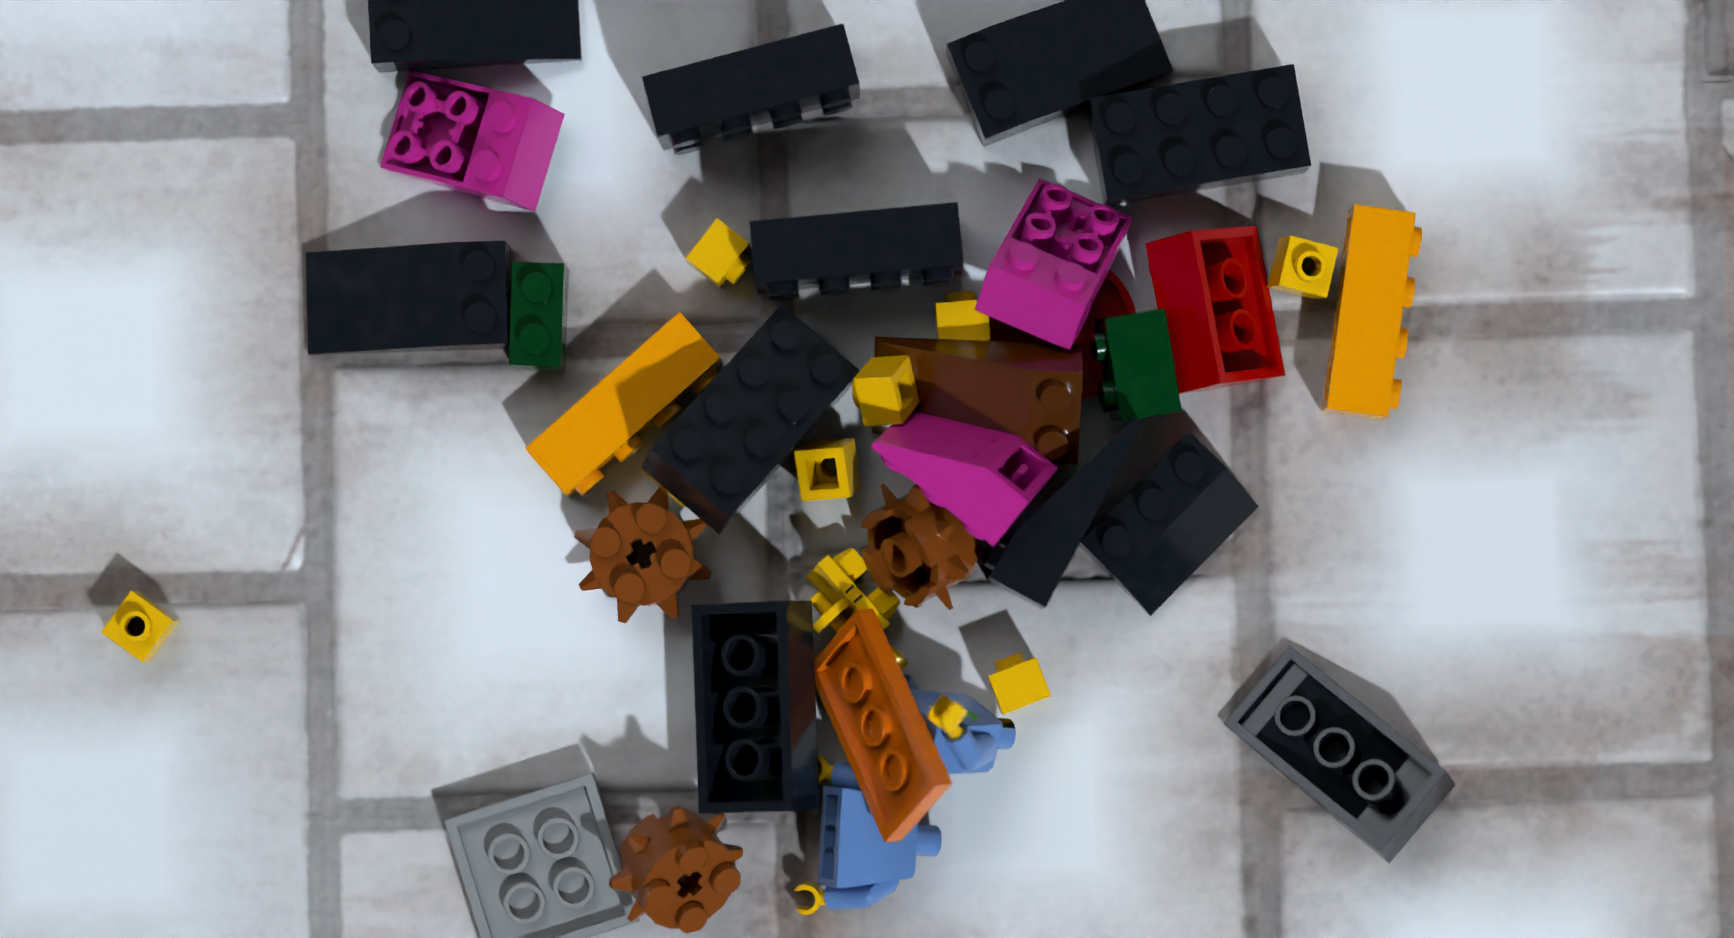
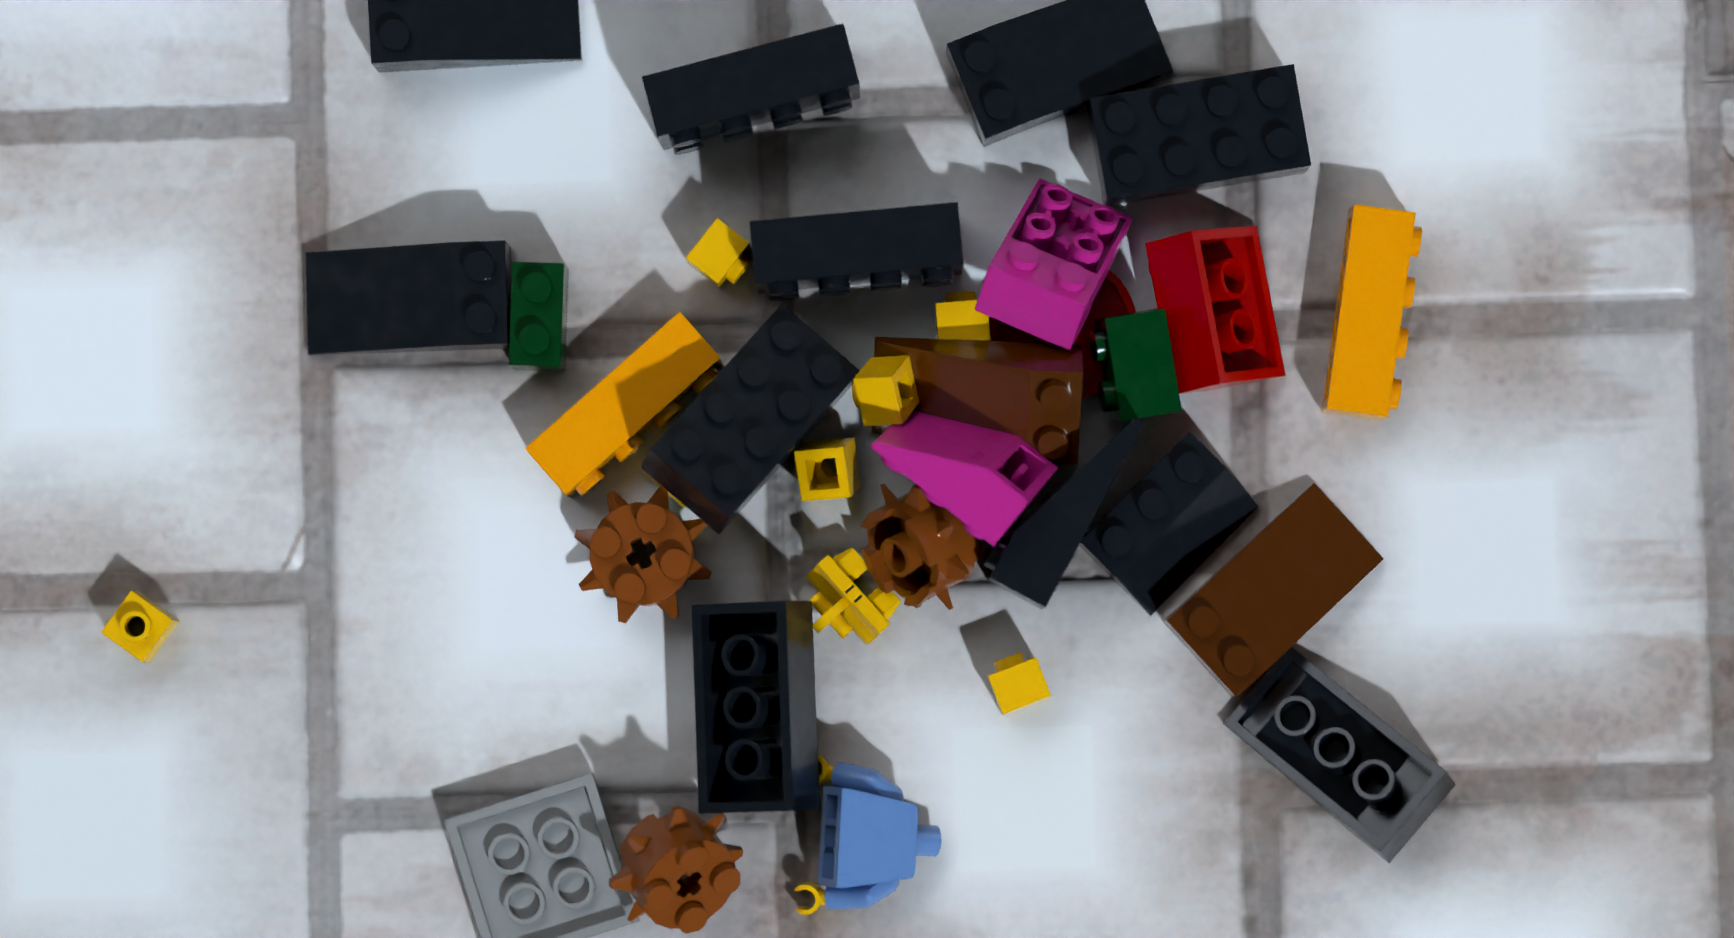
(473, 139): dark pink slope -> none
(880, 726): orange plate -> none
(961, 727): medium blue torso -> none
(1273, 591): none -> reddish brown slope
(1287, 270): yellow plate -> none

